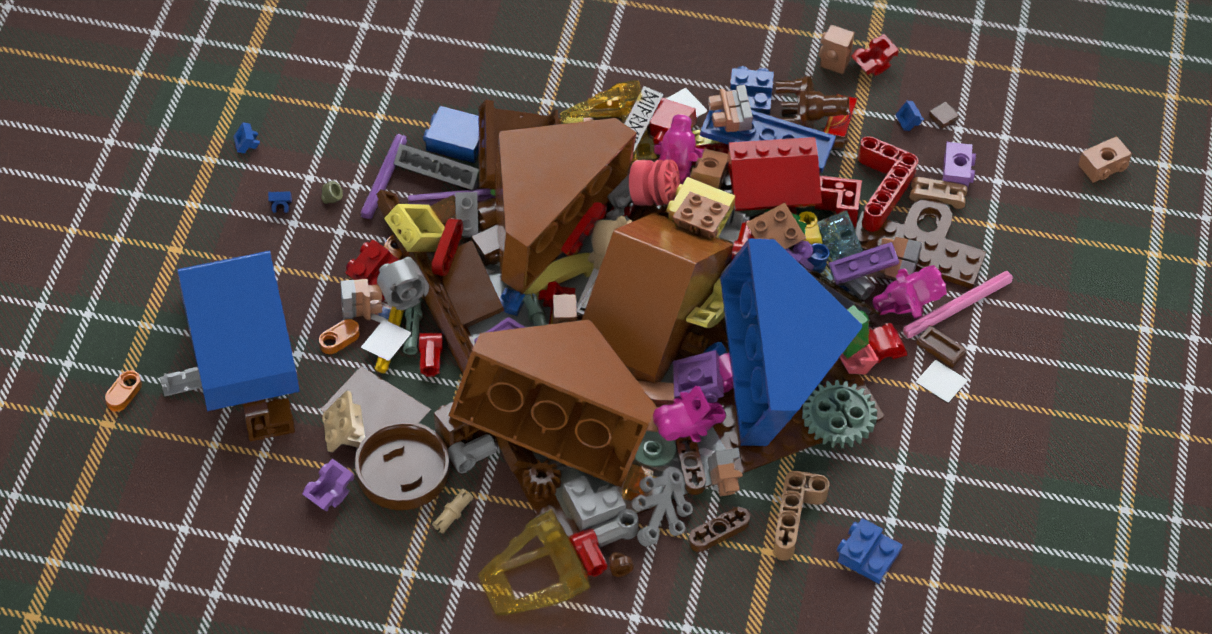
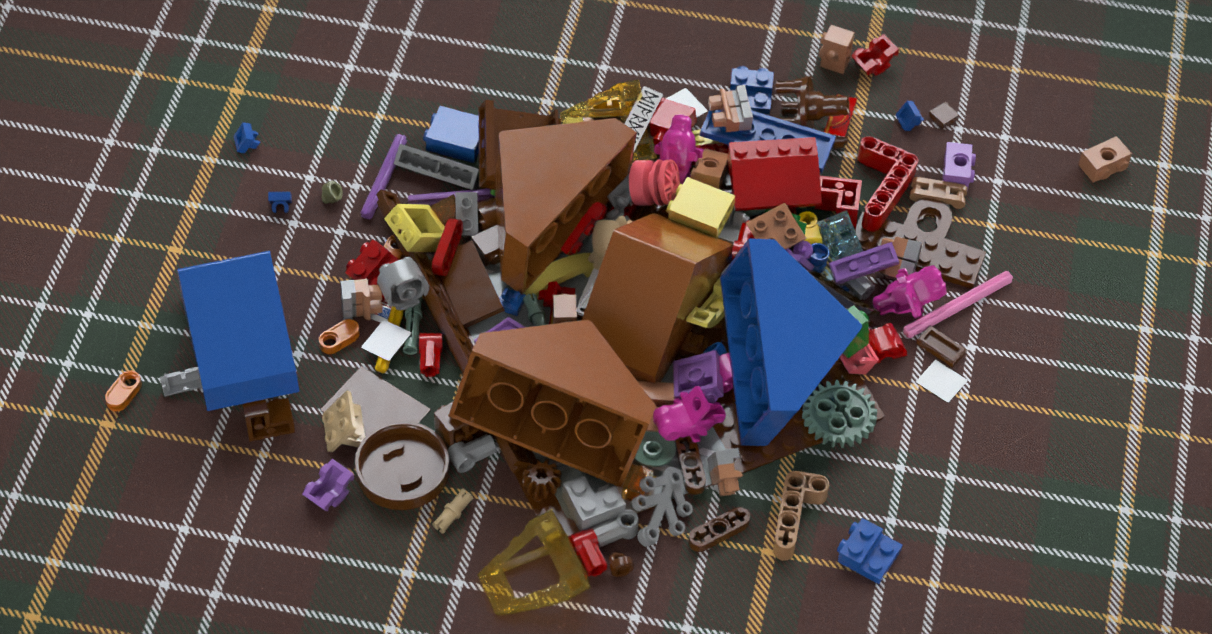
(700, 213): nougat hinge -> none

